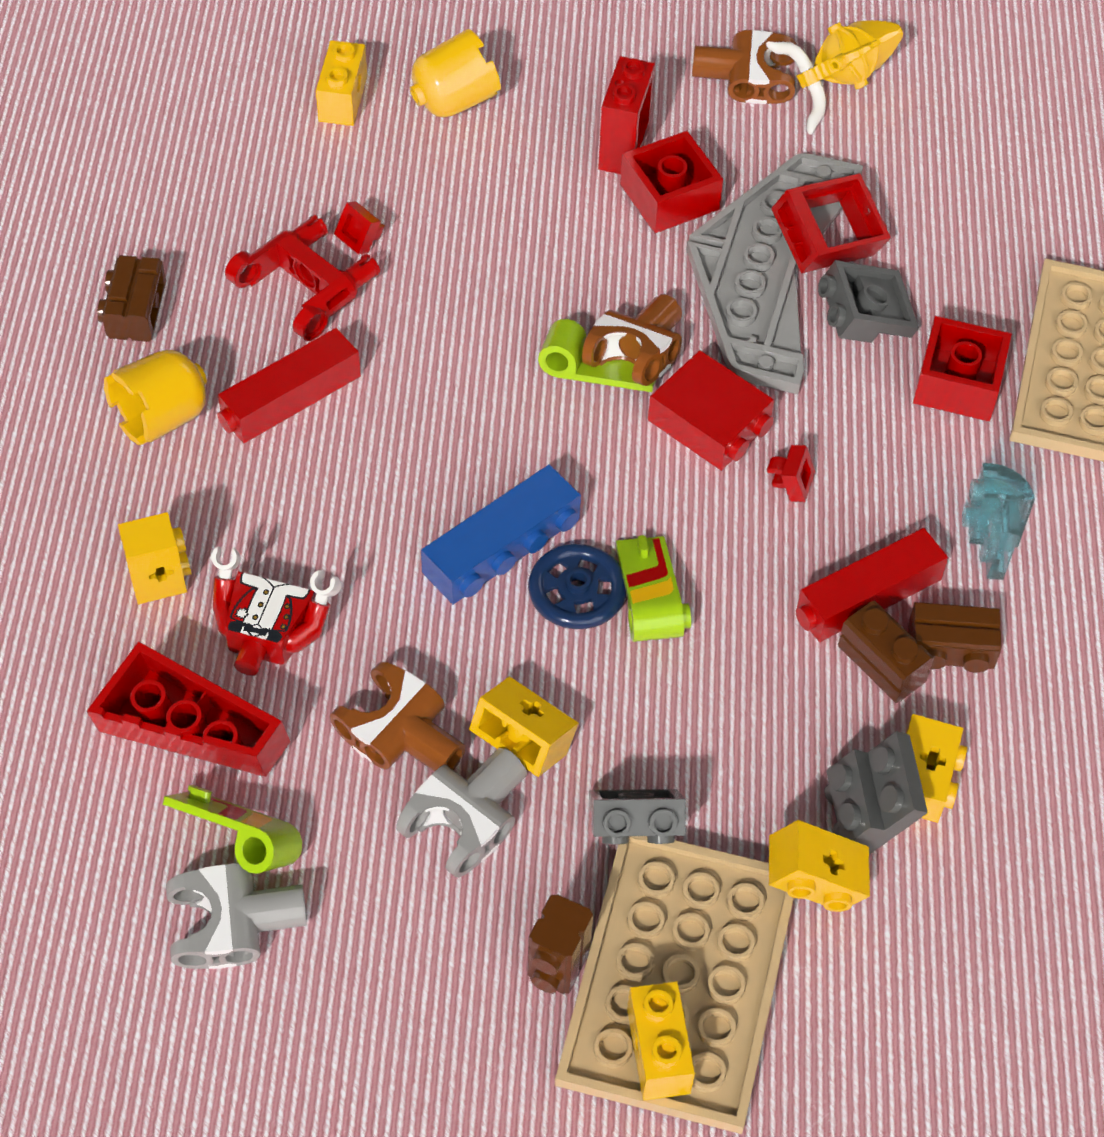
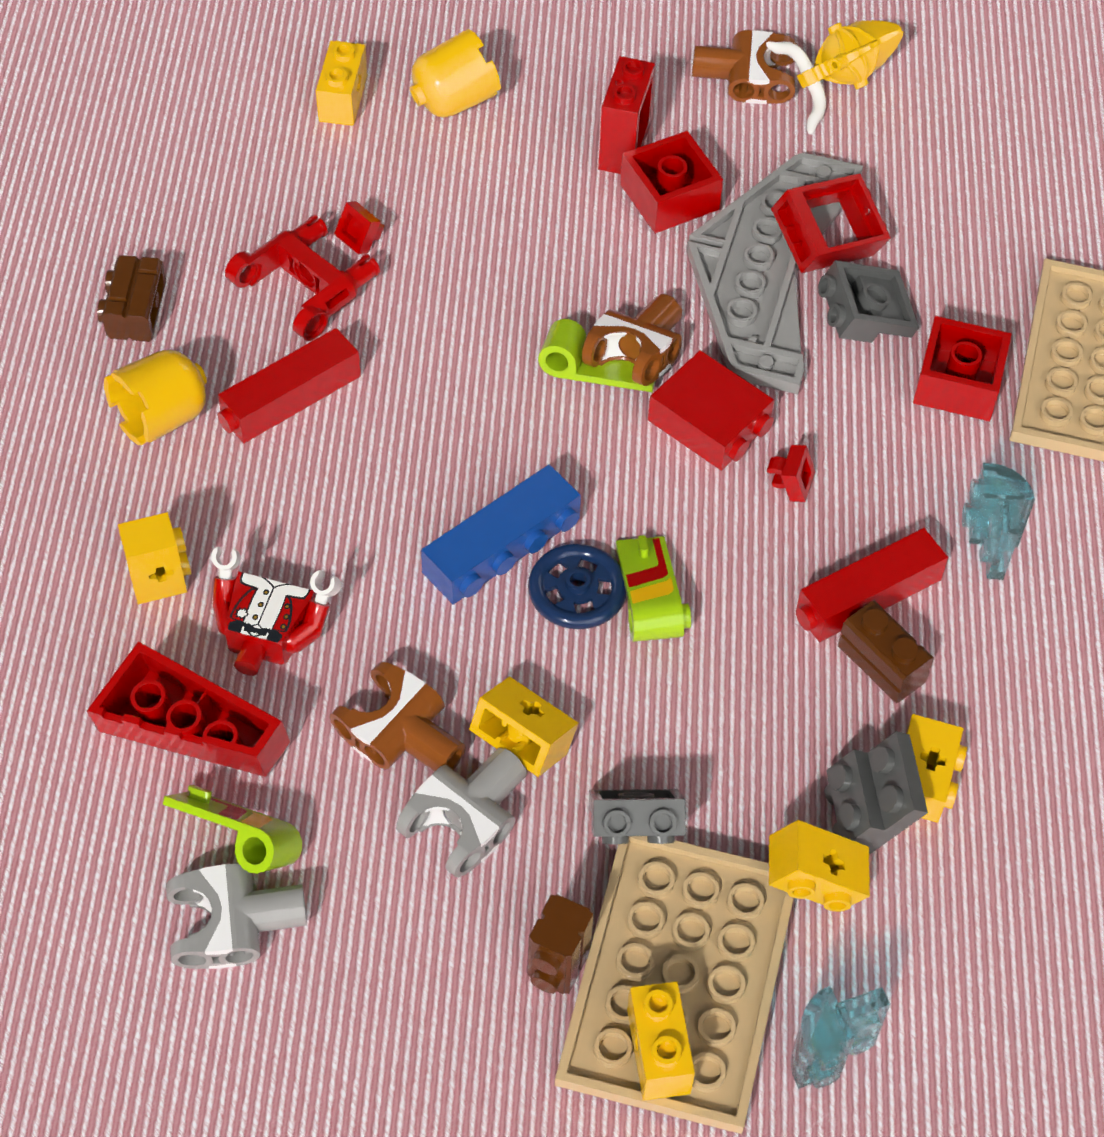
(834, 1031): none -> clear light blue brick
(957, 635): reddish brown brick -> none

